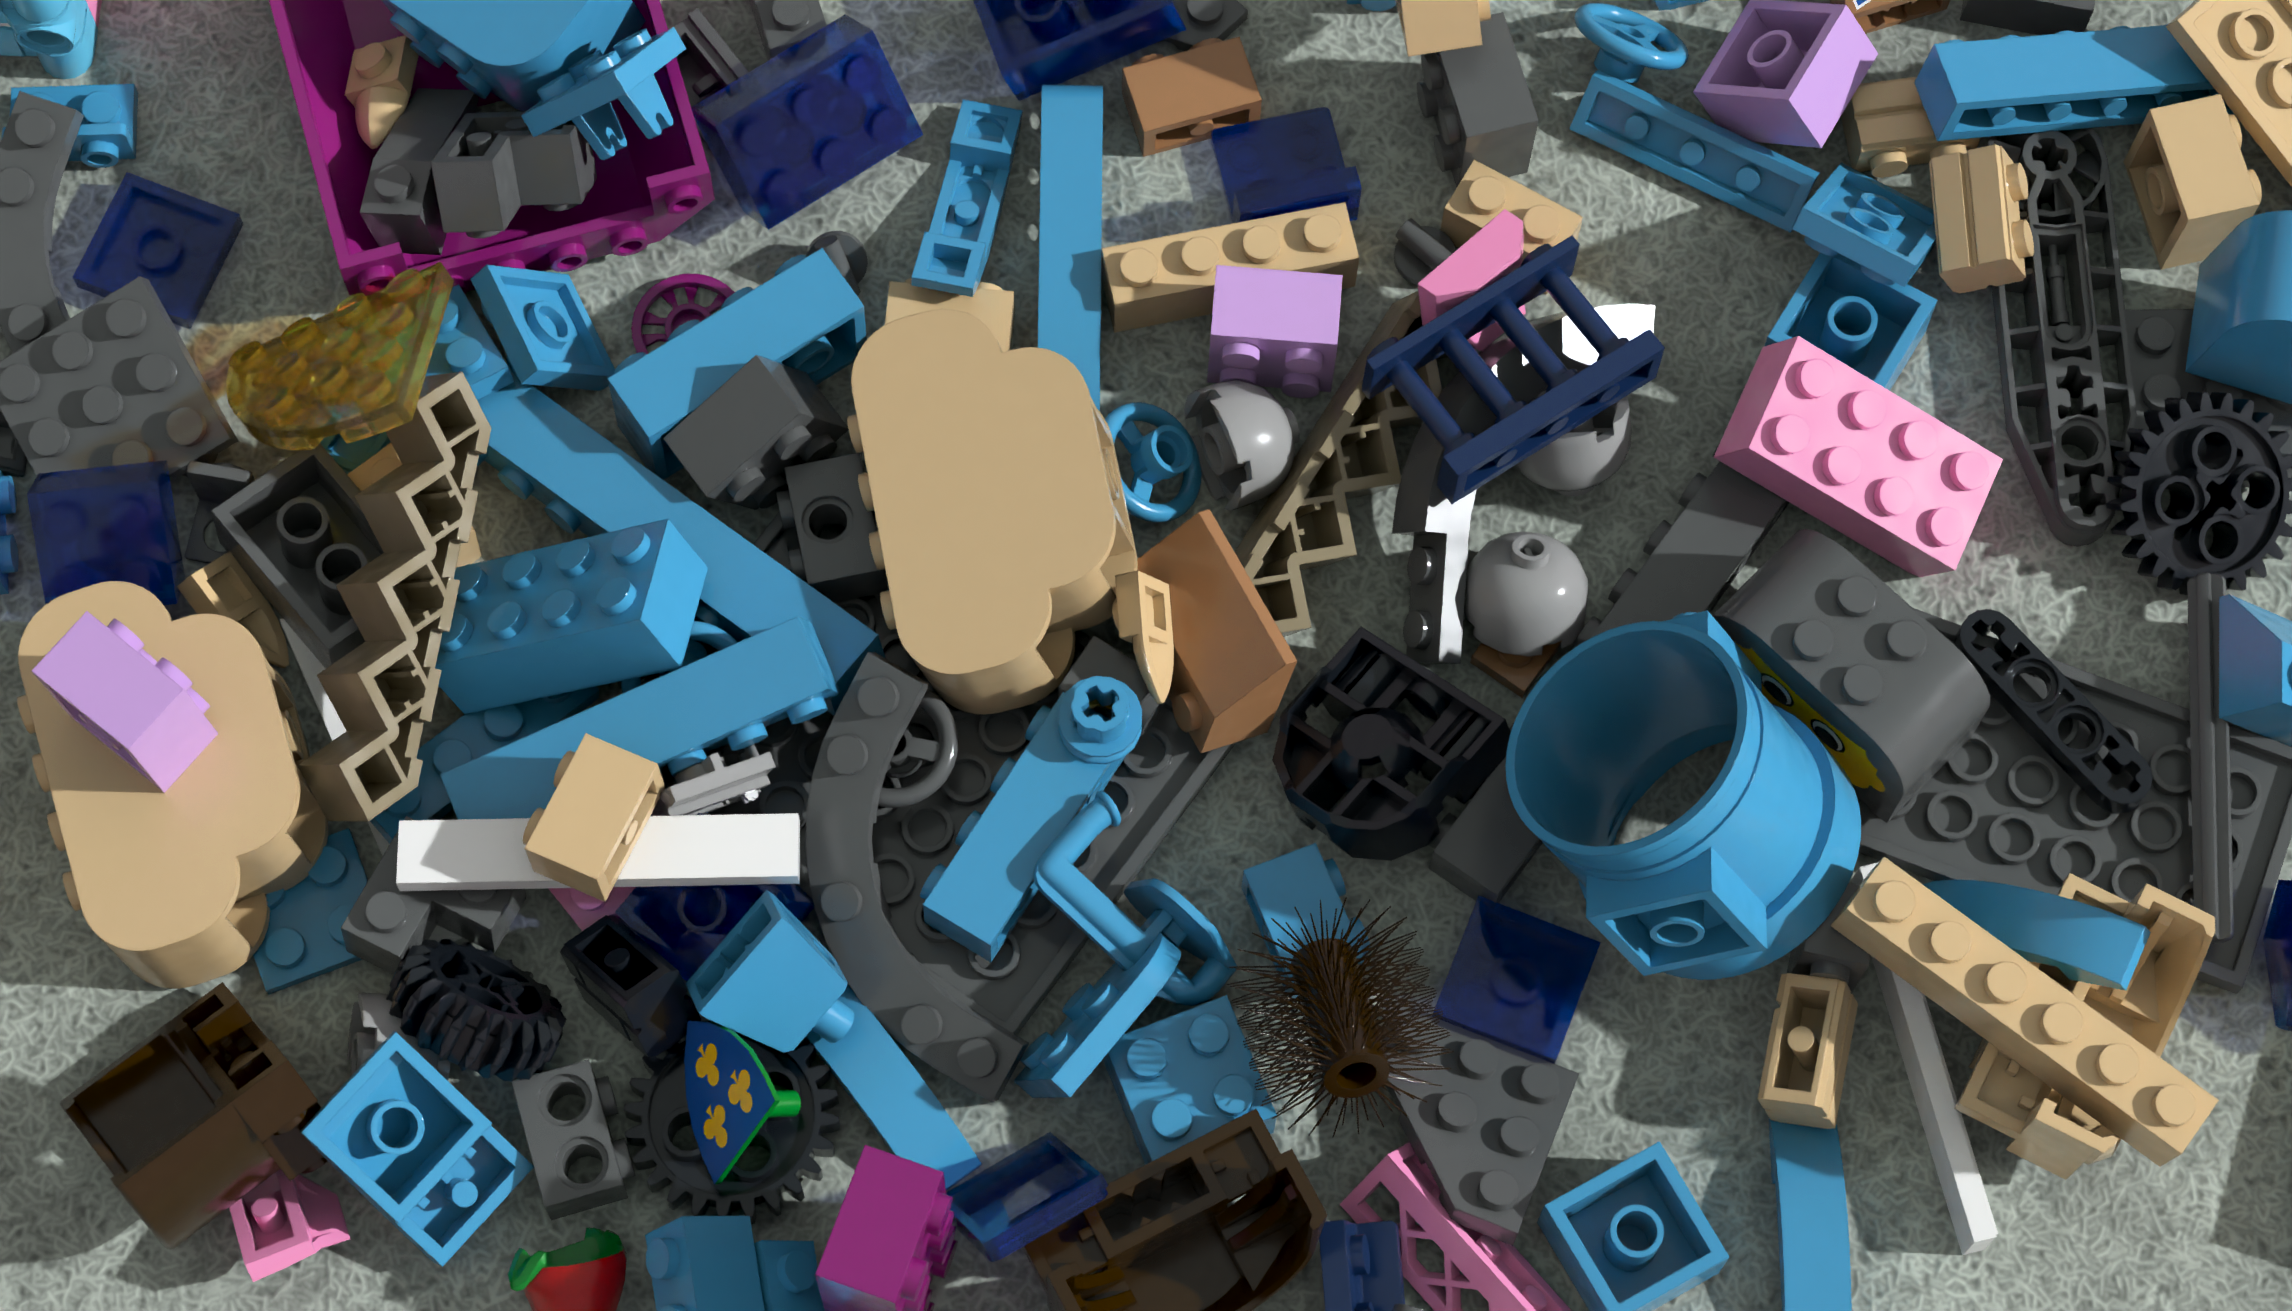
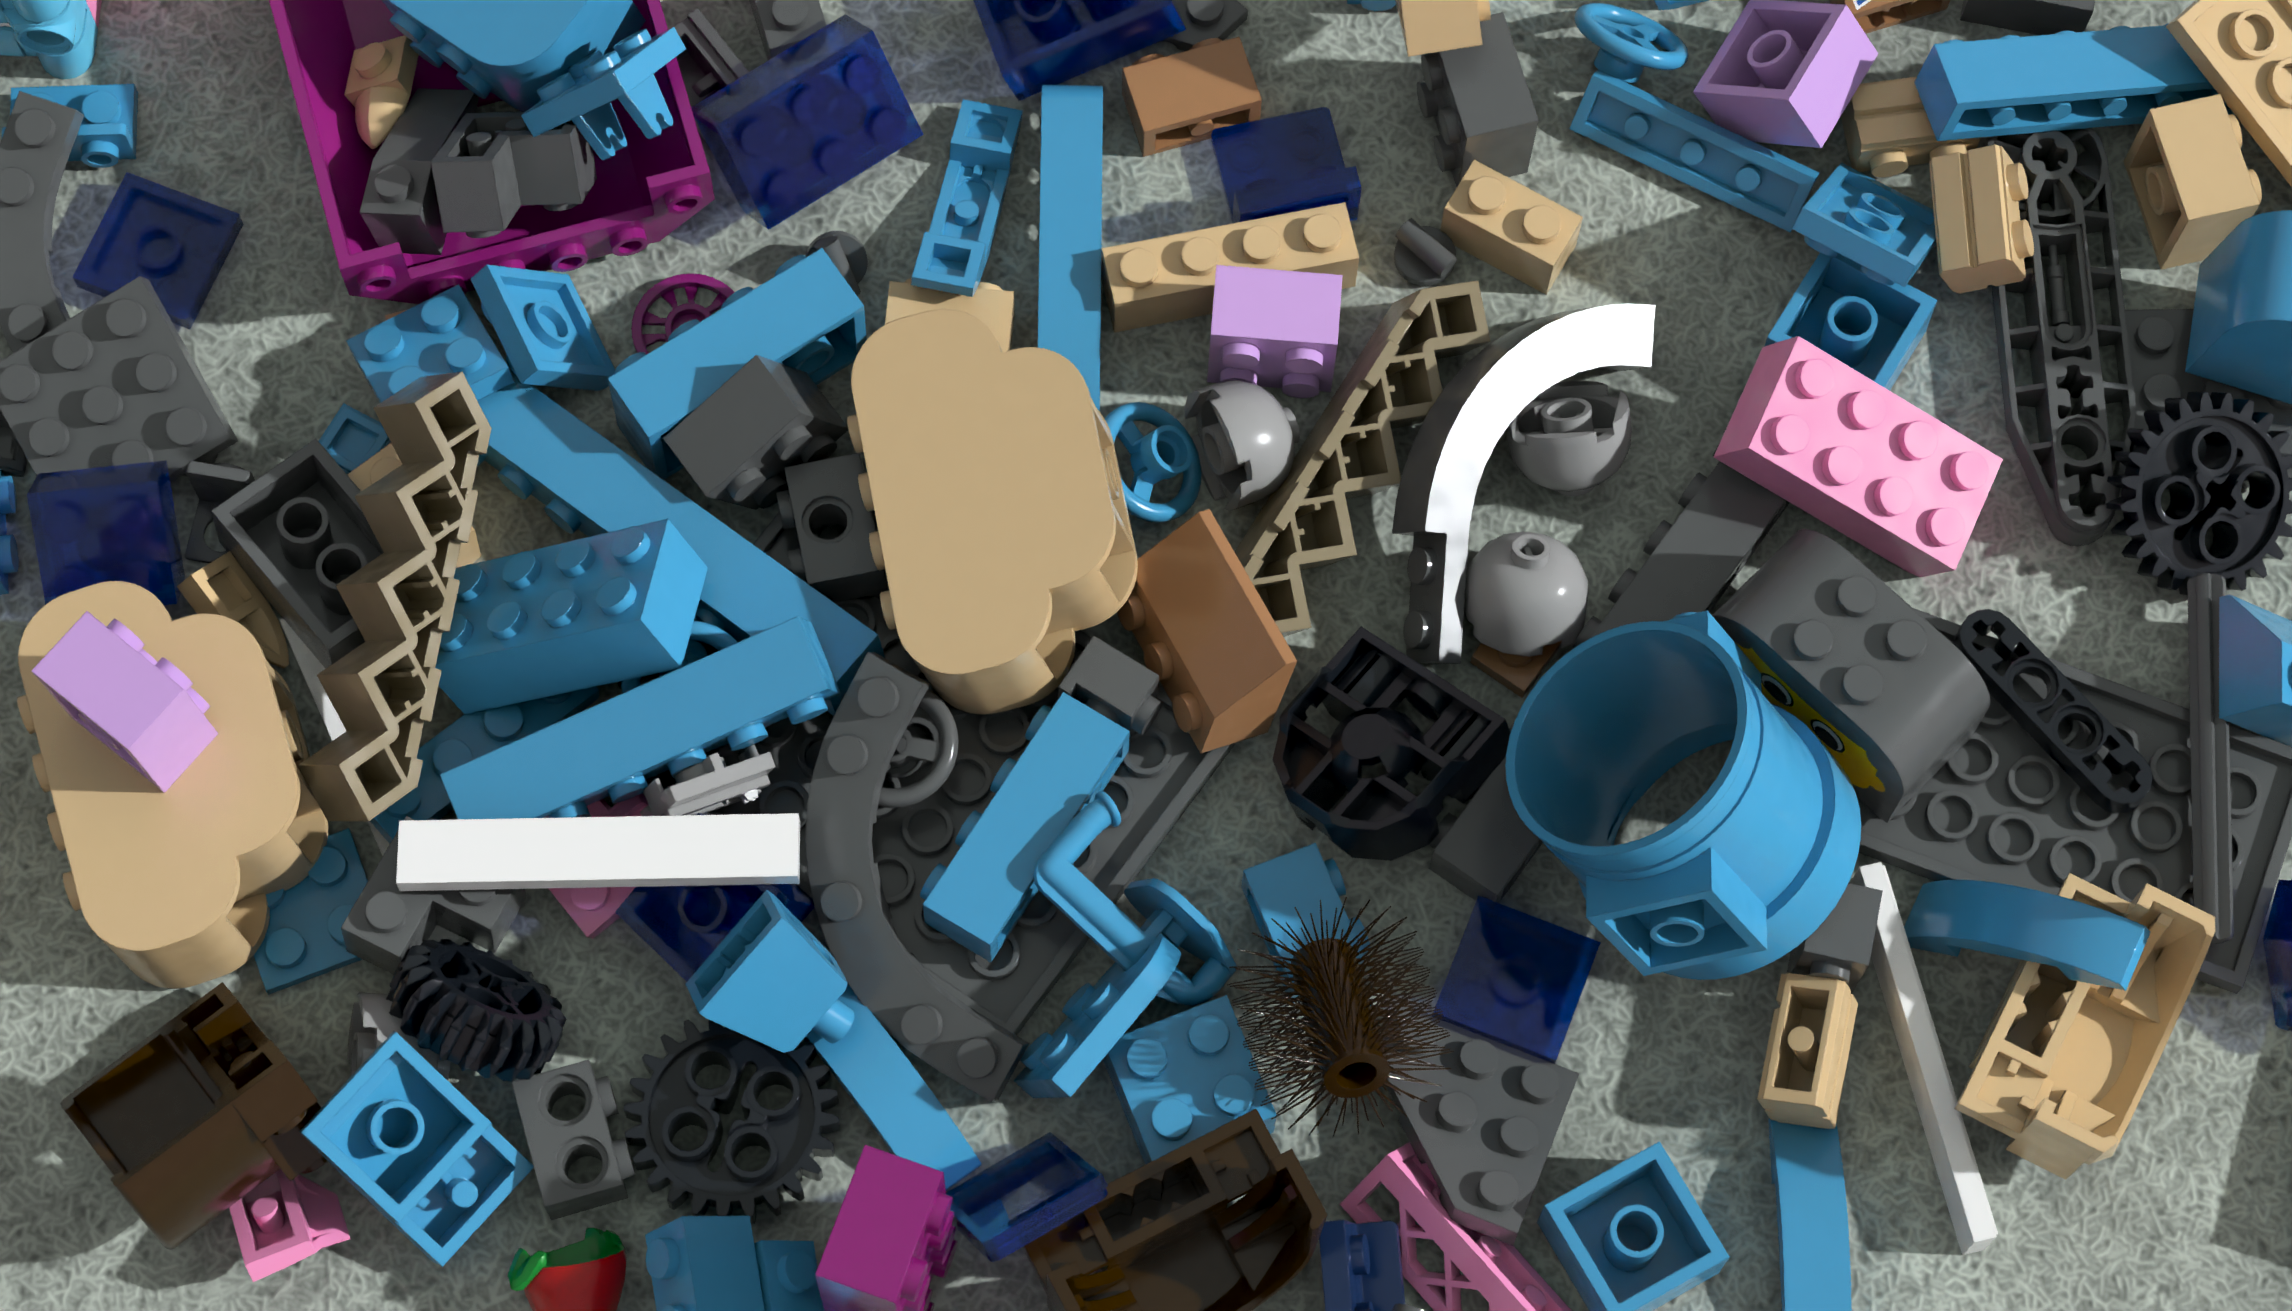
(345, 370): clear yellow plate -> none
(593, 816): tan brick -> none
(630, 985): black brick -> none
(728, 1095): blue shield -> none
(1092, 737): dark azure piece -> none
(1145, 620): tan plate -> none
(1471, 268): bright pink slope -> none
(1519, 426): dark blue fence -> none
(2024, 1013): tan brick -> none

